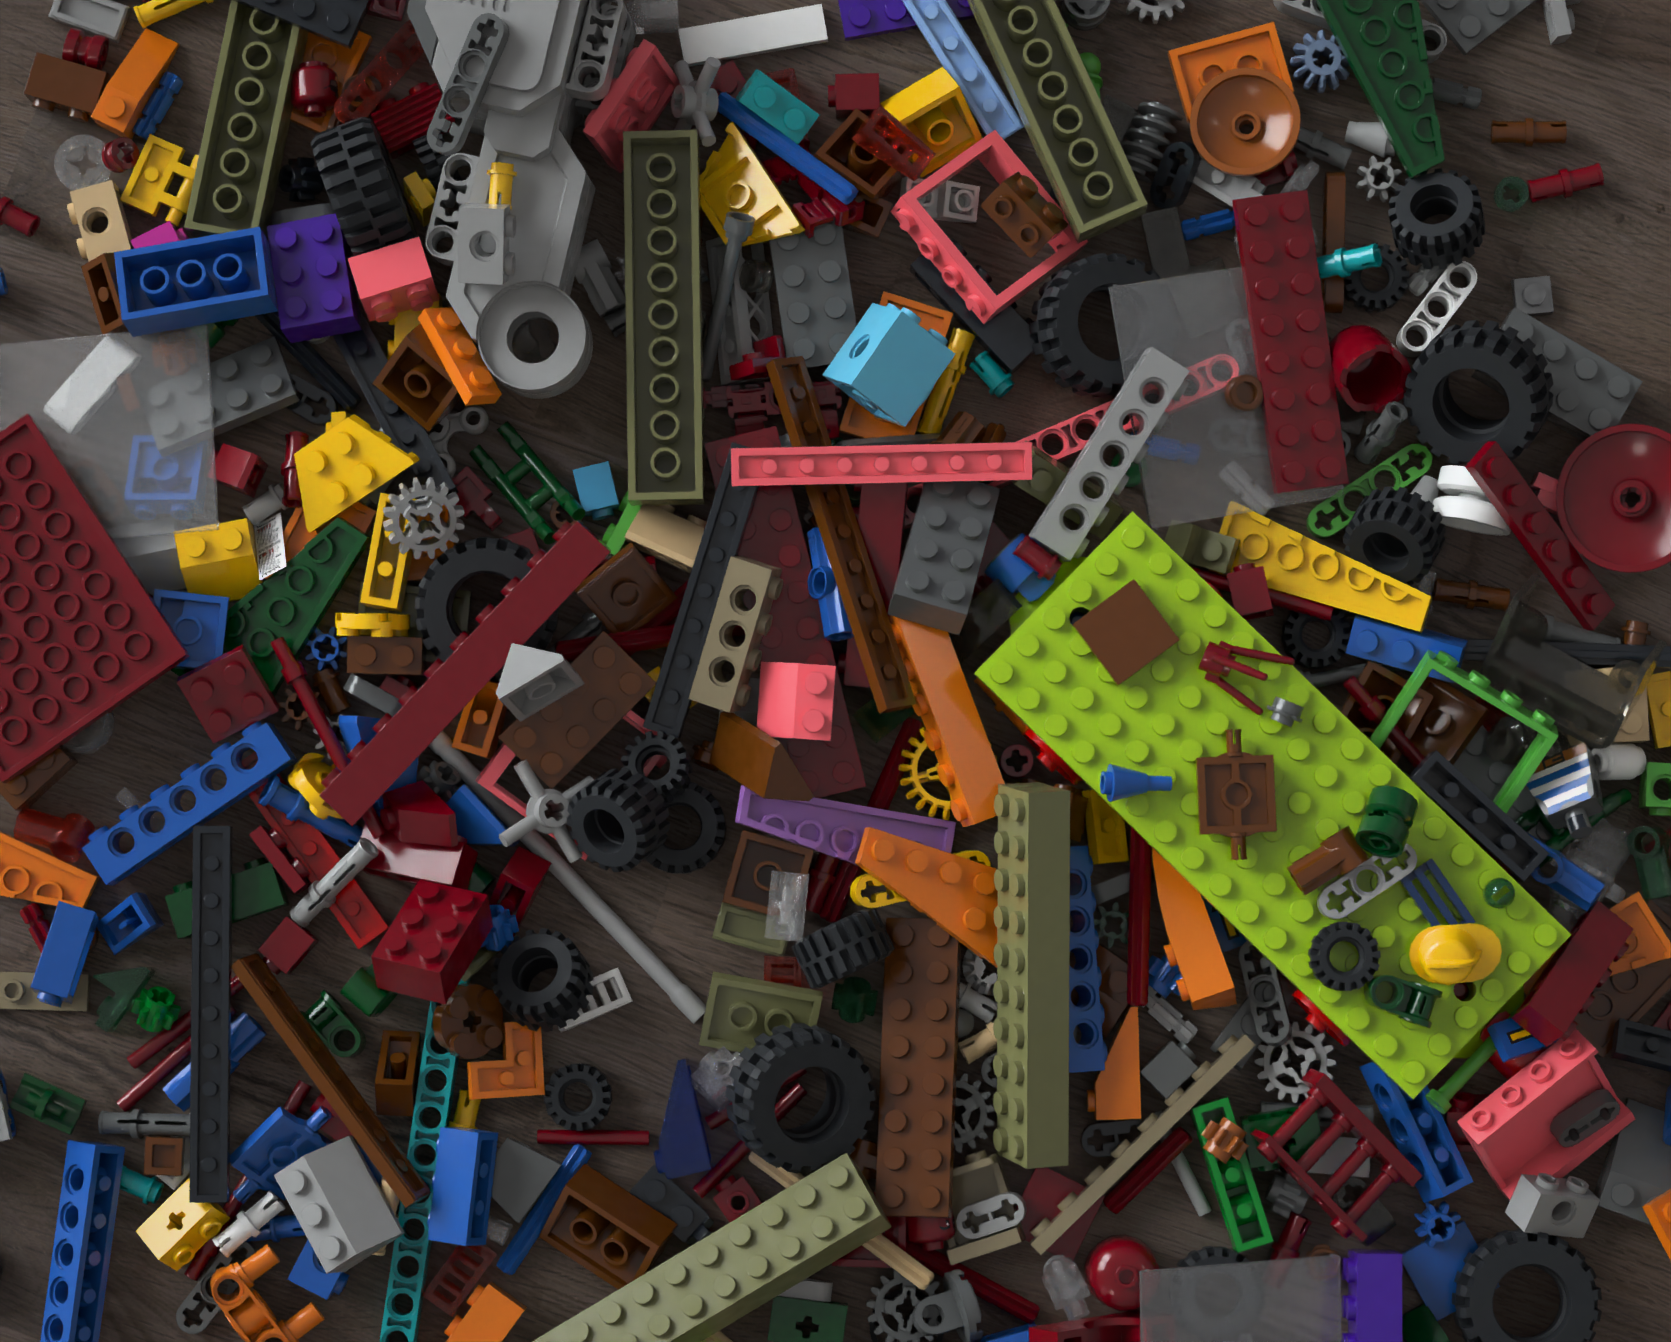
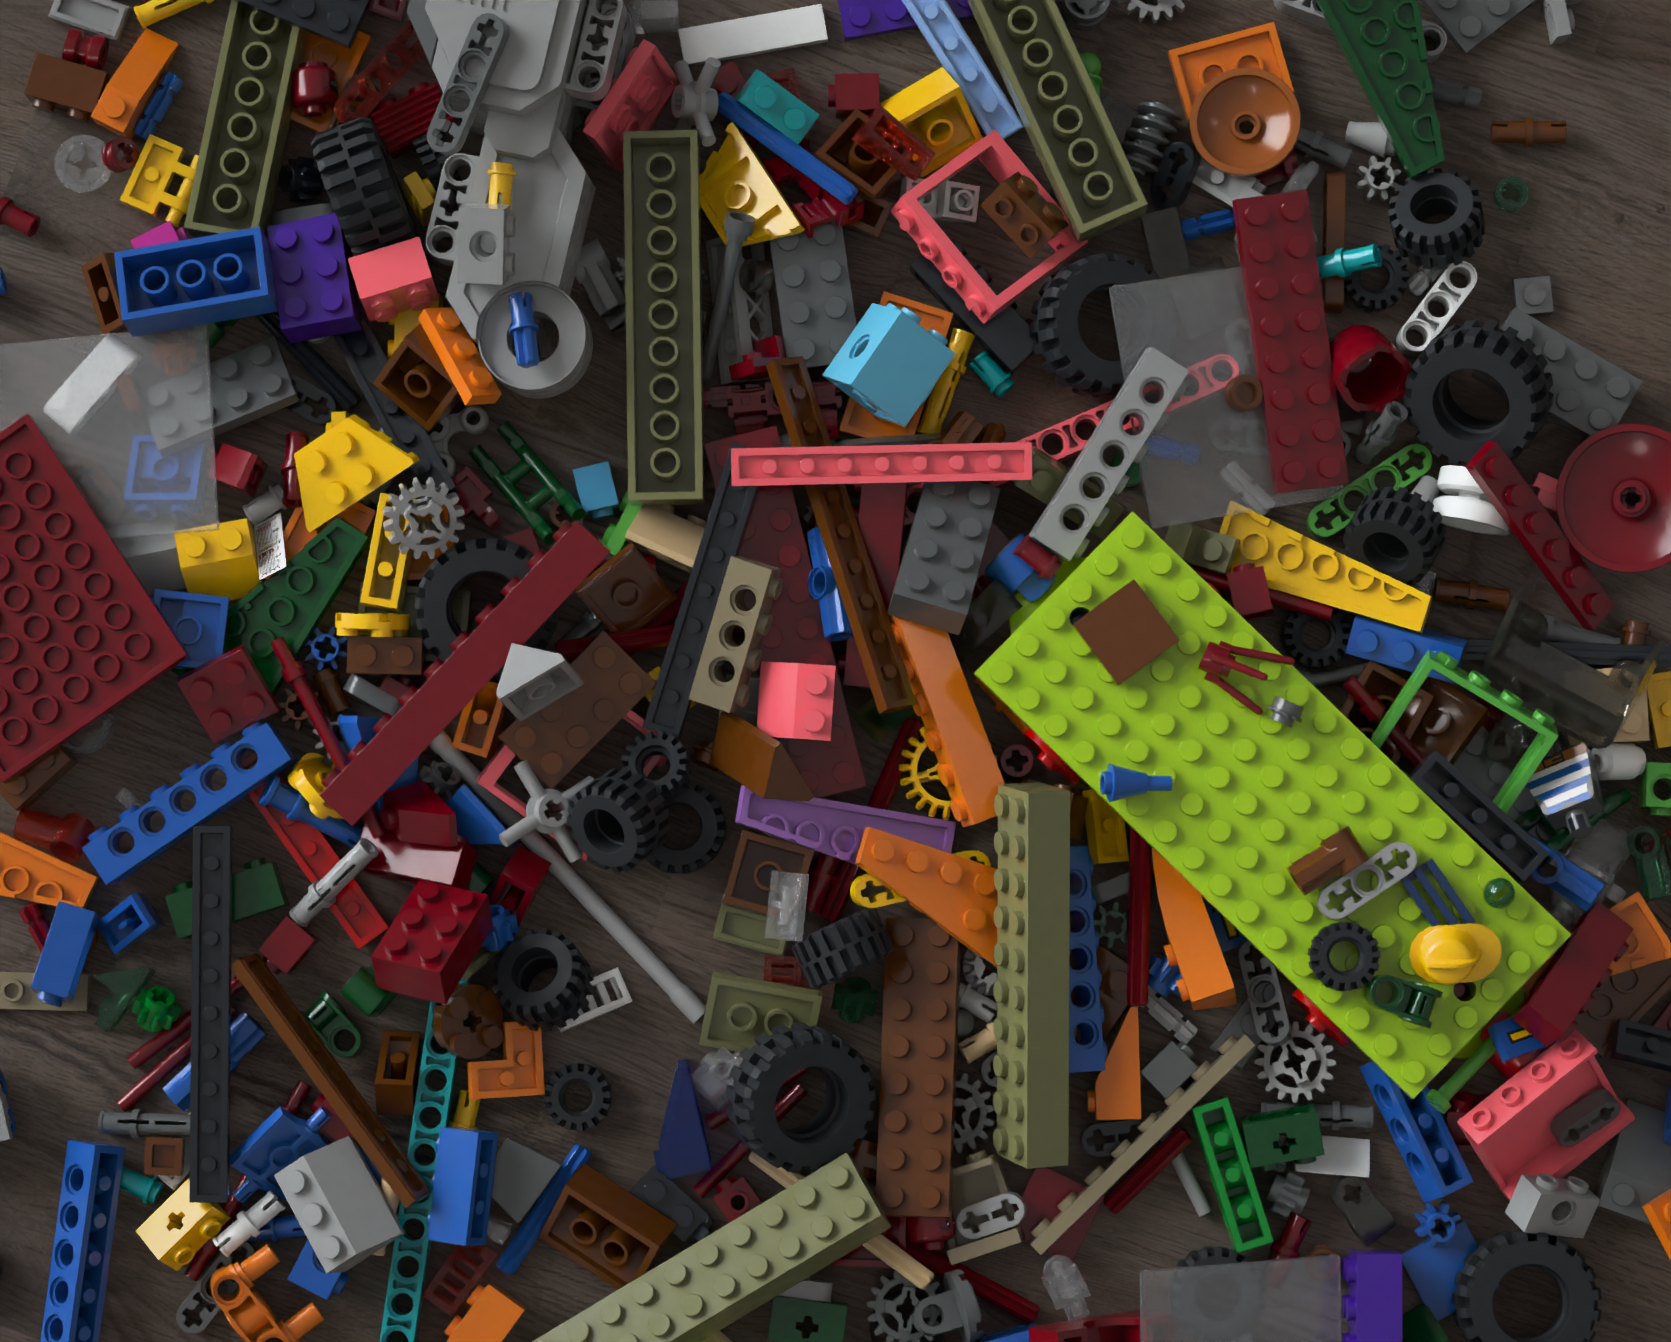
(48, 1103): dark green hips -> none
(97, 202): tan brick -> none
(272, 846): dark red plate -> none
(524, 329): none -> blue axle
(593, 1137): dark red piece -> none
(1114, 1270): dark red cylinder -> none
(1224, 1140): dark orange gear -> none
(1236, 794): reddish brown plate -> none
(1314, 49): sand blue gear -> none
(1370, 1143): dark red fence -> none
(1387, 821): dark green wheel -> none
(1565, 183): dark red pin -> none

